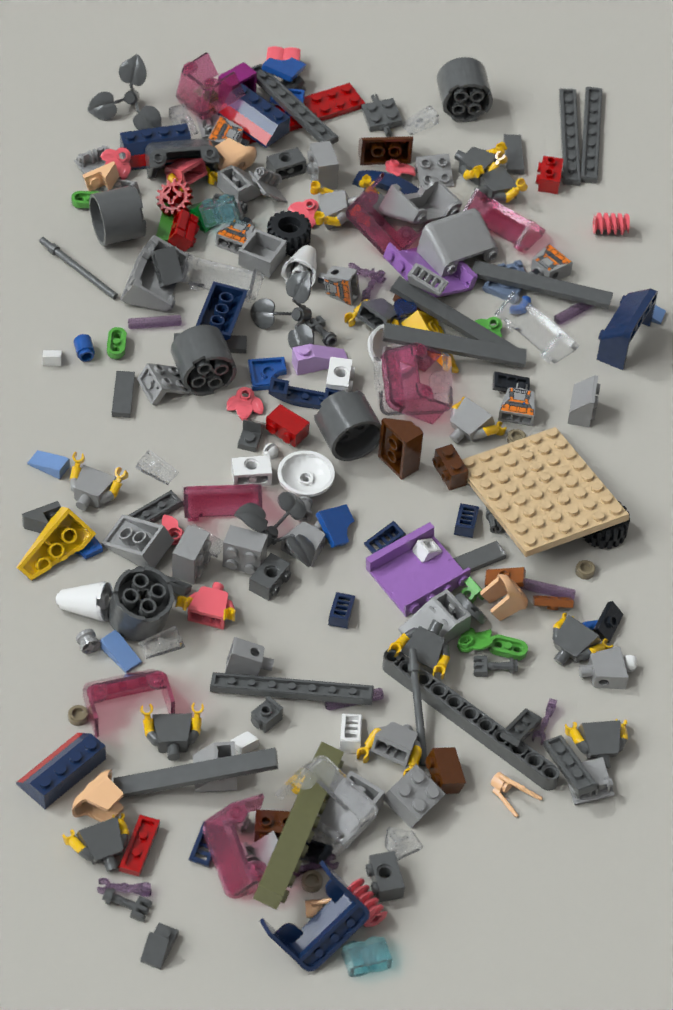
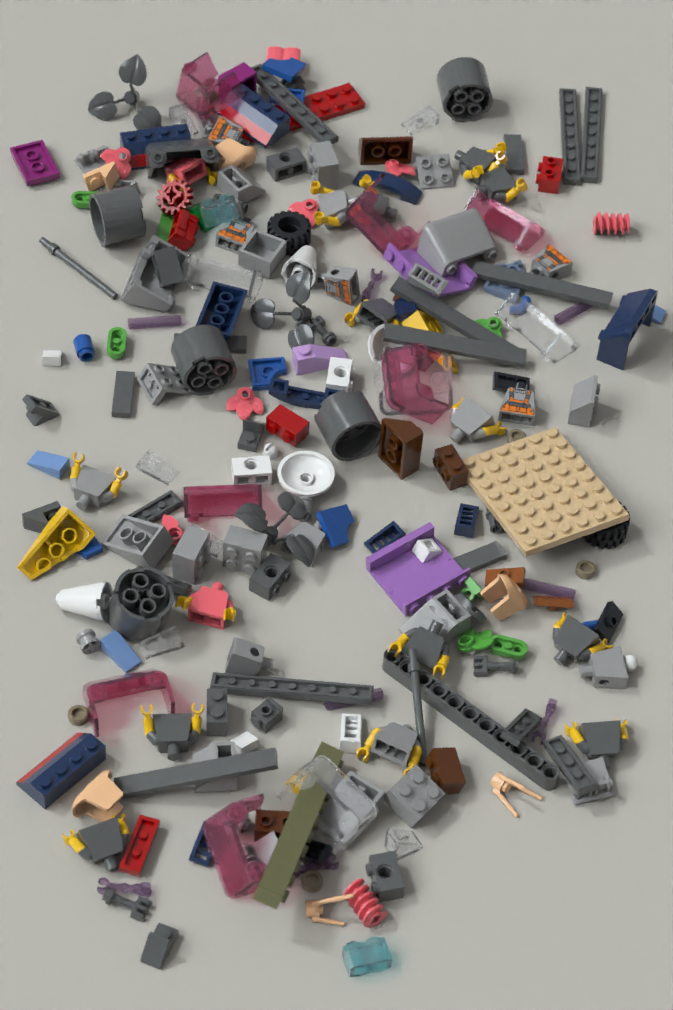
(34, 162): none -> magenta plate
(39, 410): none -> dark grey slope
(216, 712): none -> dark grey brick
(267, 181): light grey hinge -> none
(326, 930): dark blue windscreen -> none
(338, 620): dark blue slope -> none
(378, 276): clear purple piece -> none
(381, 115): dark grey plate -> none
(423, 206): light grey windscreen -> none

